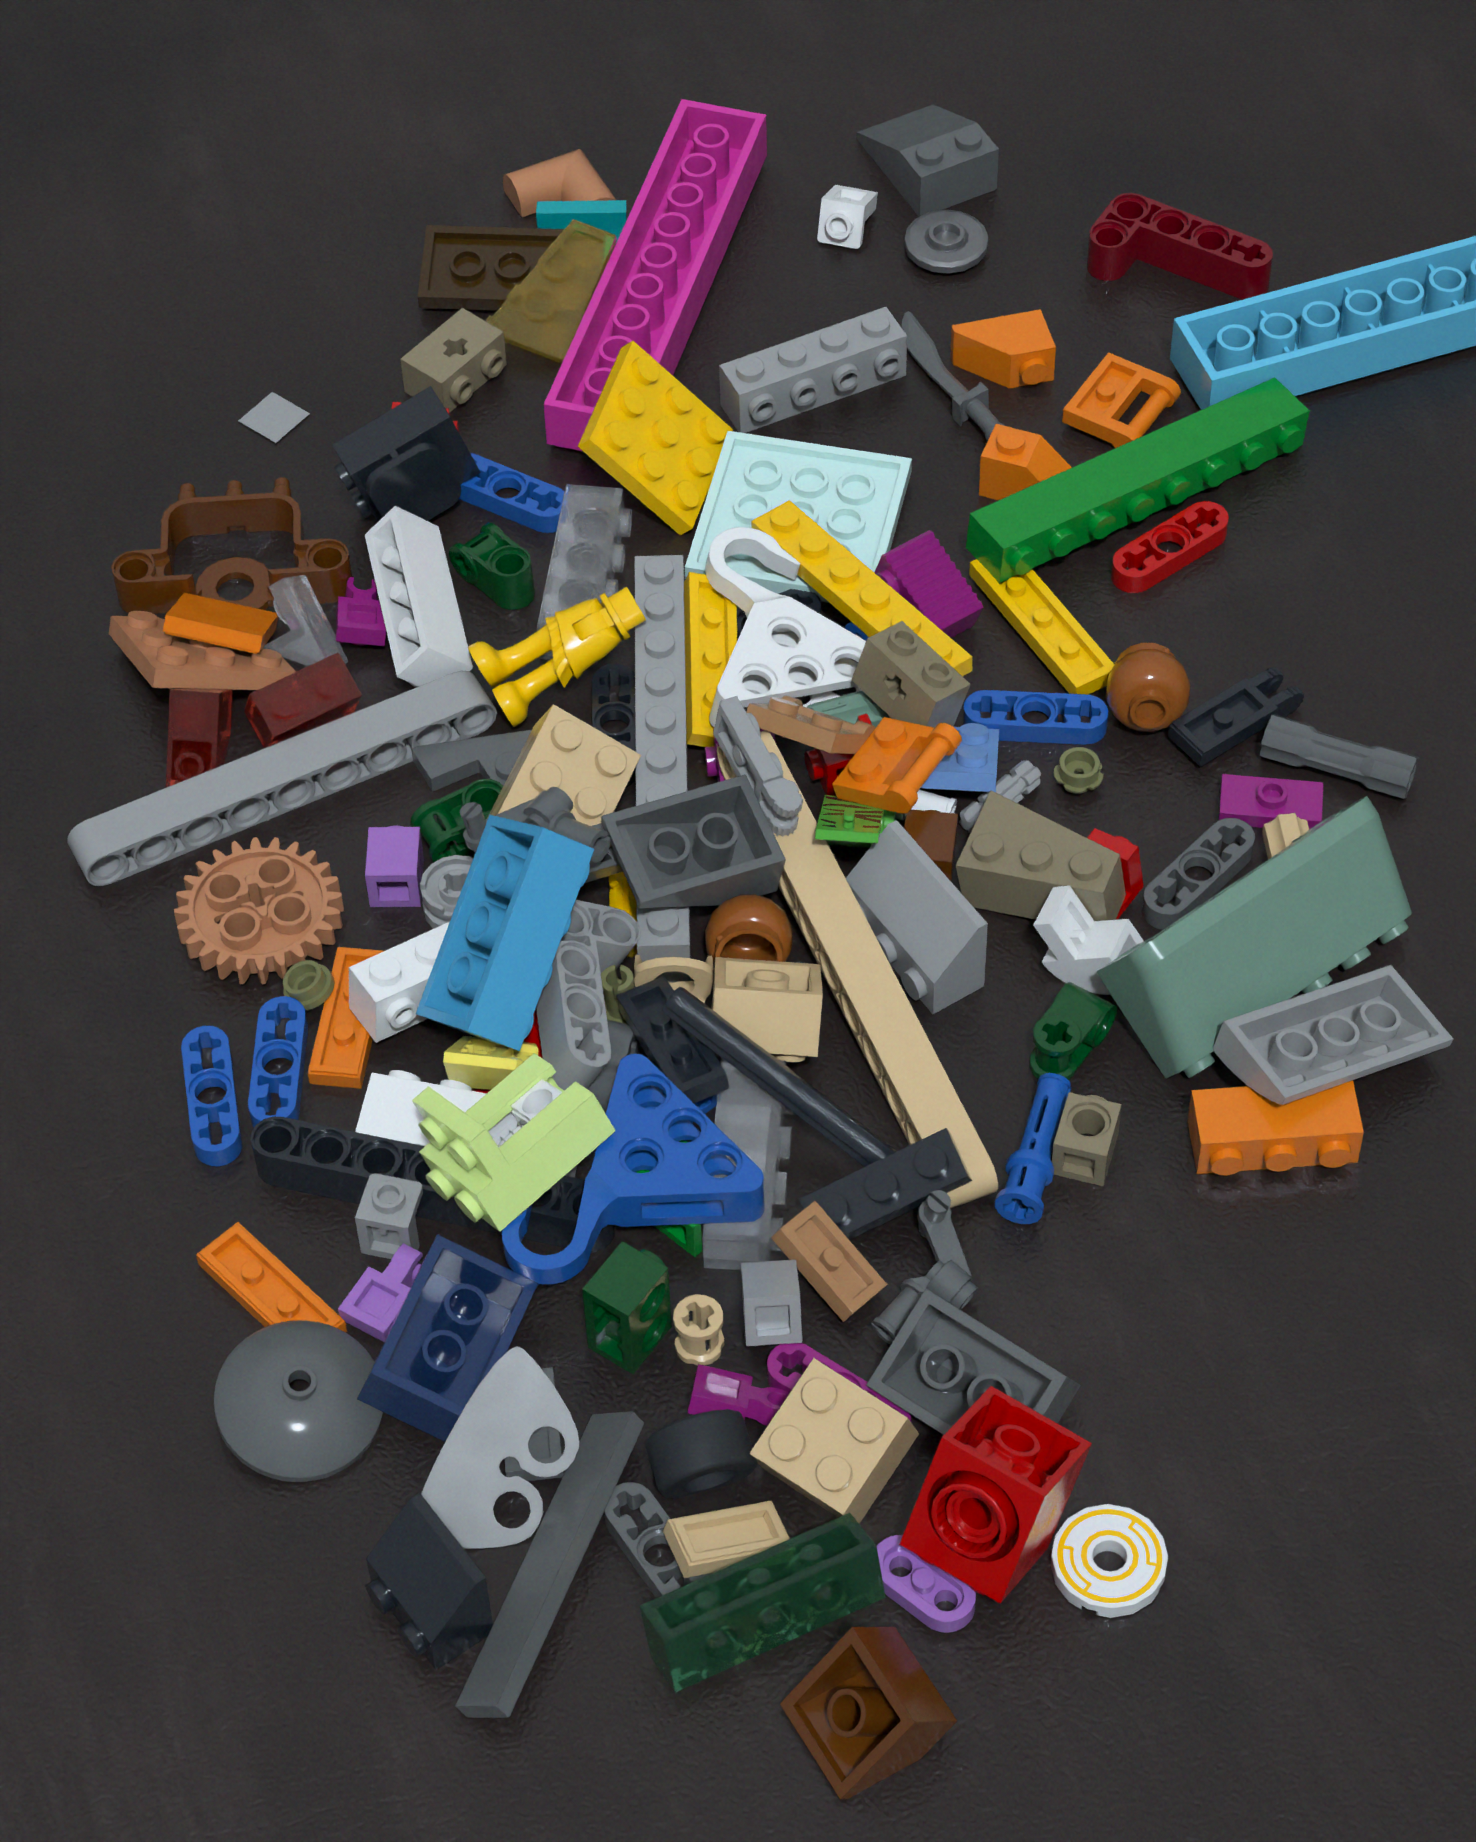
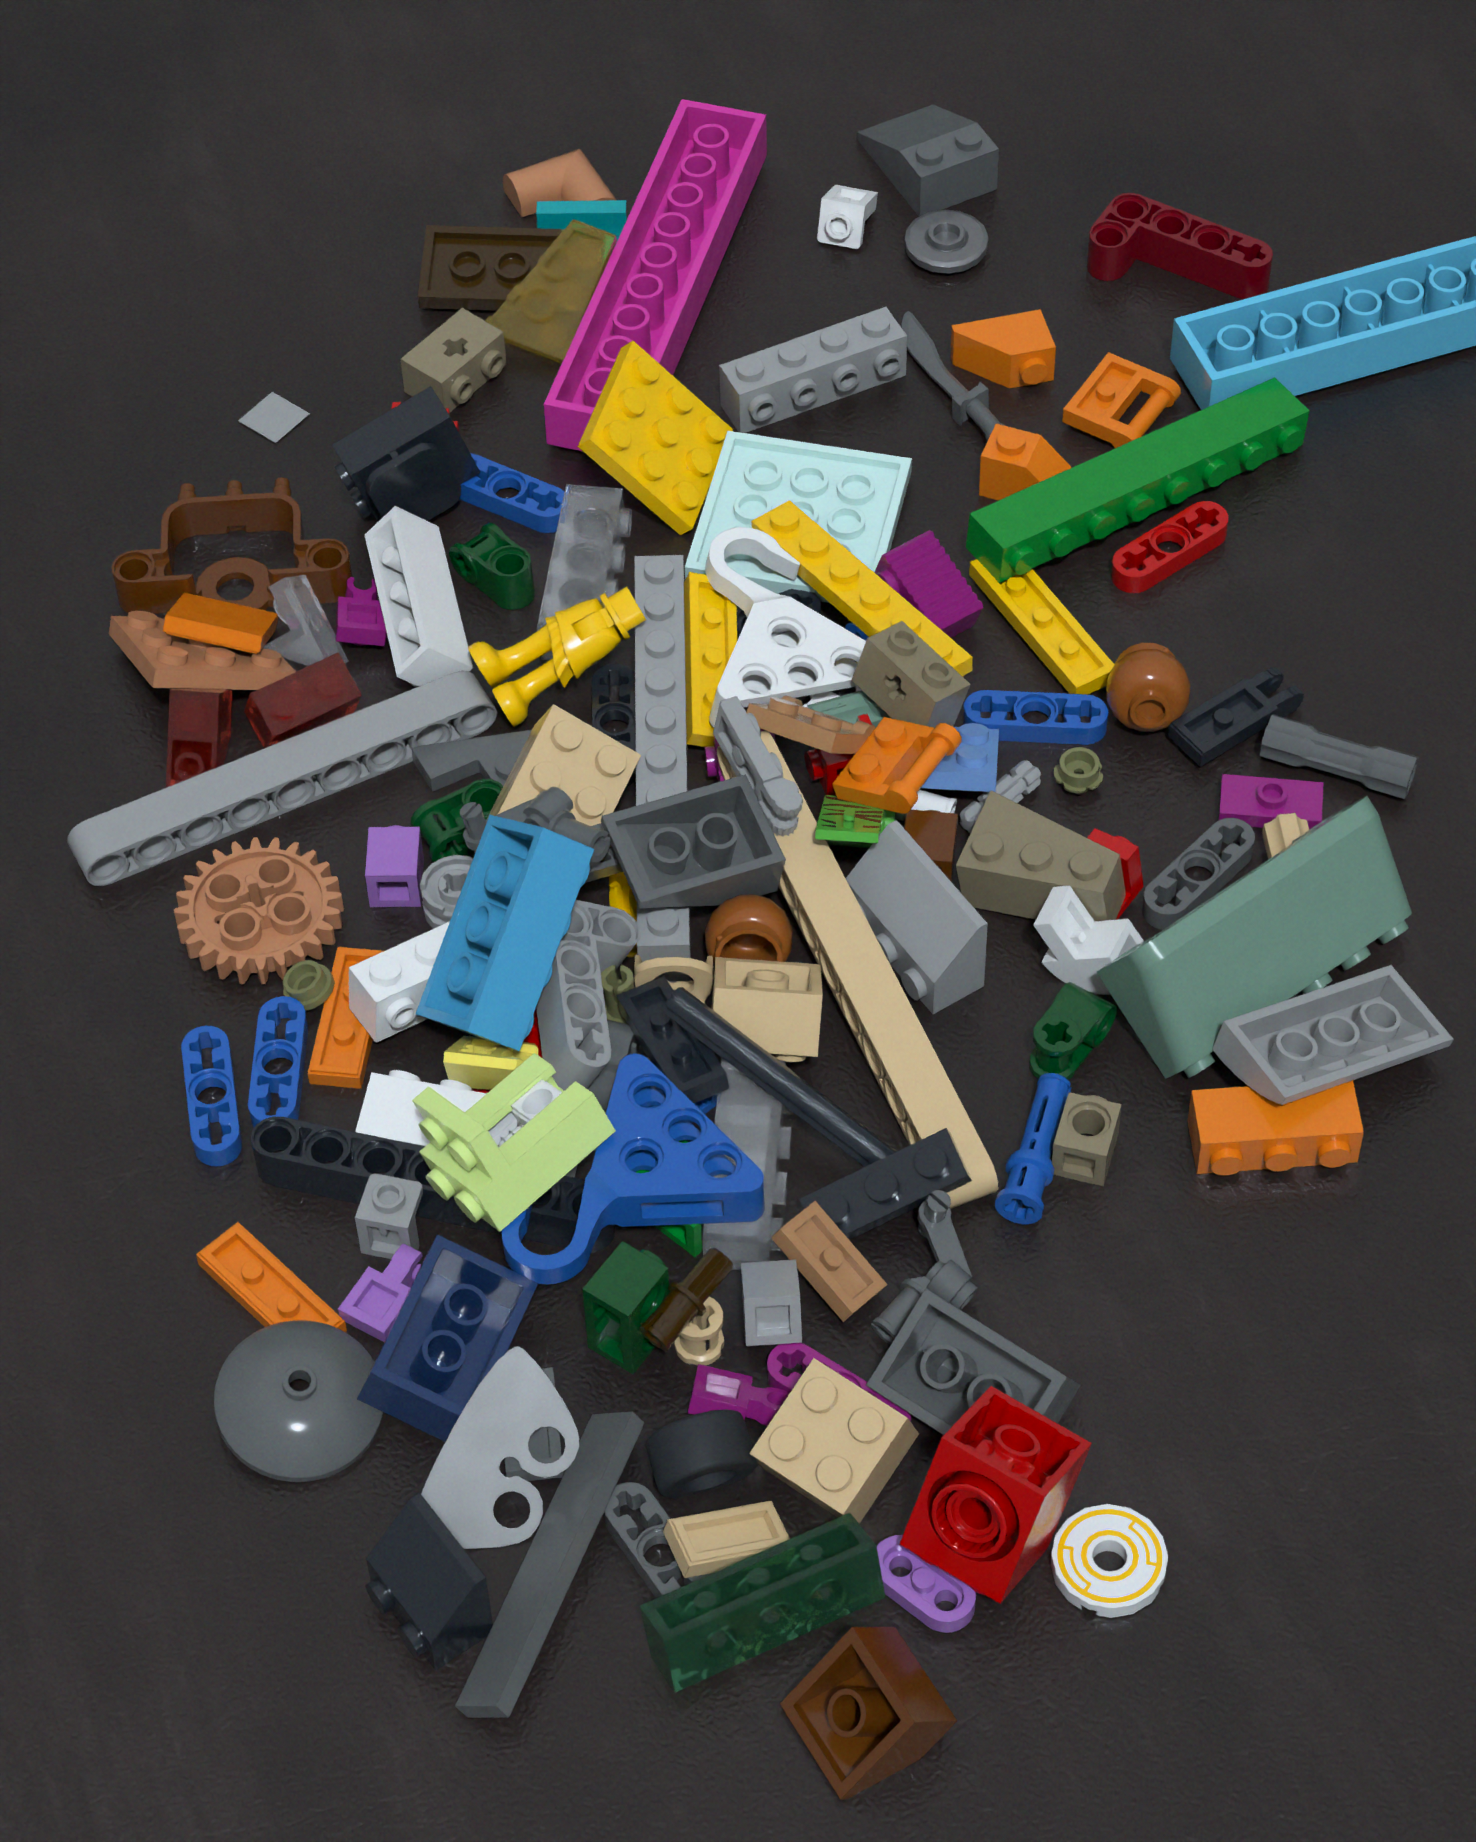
(686, 1299): none -> dark brown axle

